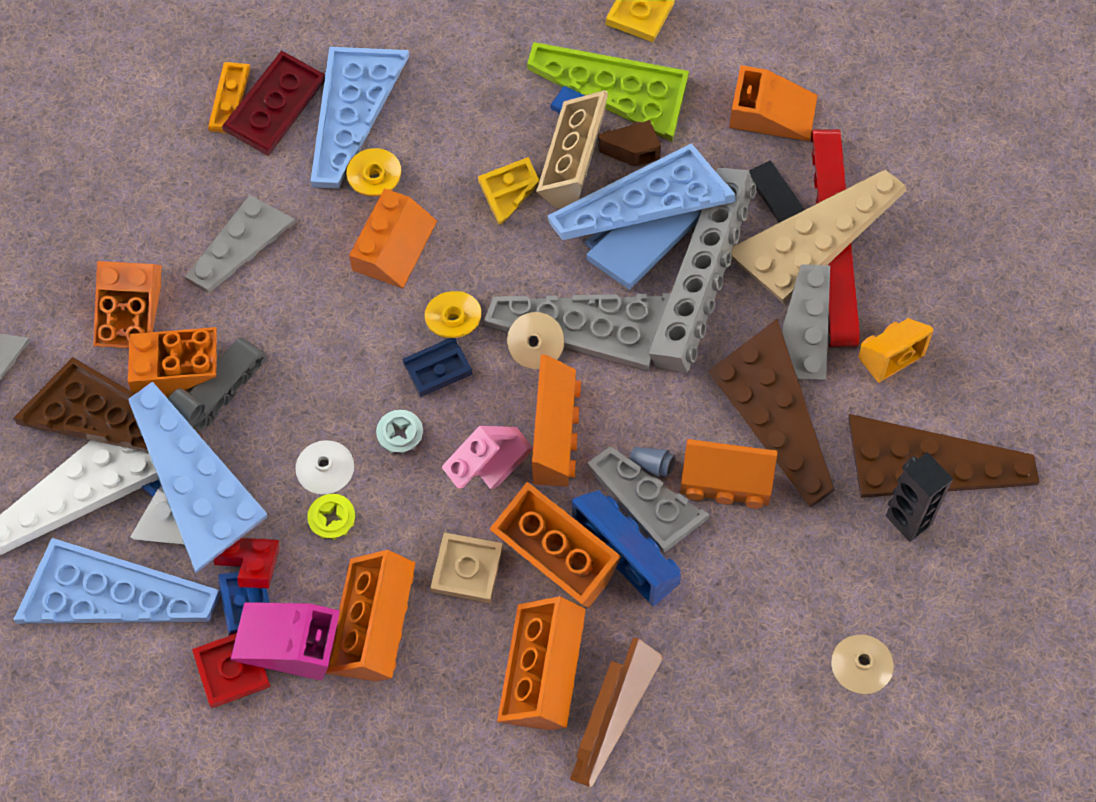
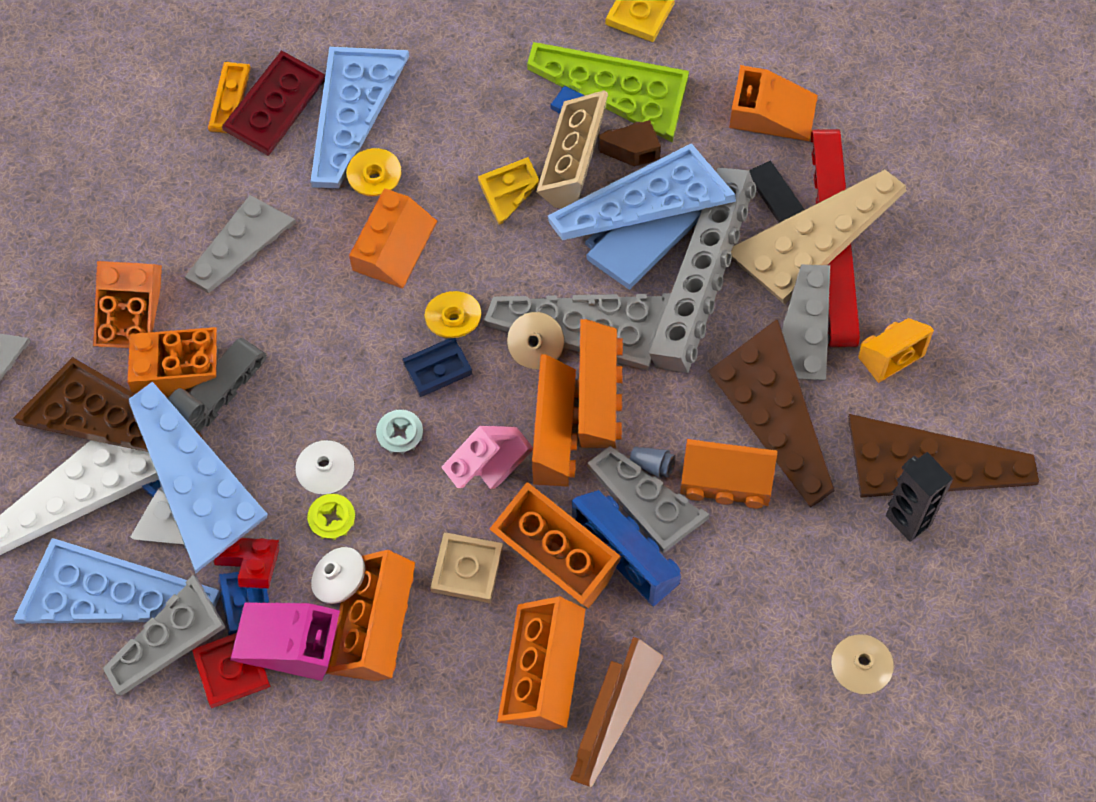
(176, 630): none -> light grey wing
(338, 575): none -> white dish
(598, 385): none -> orange slope

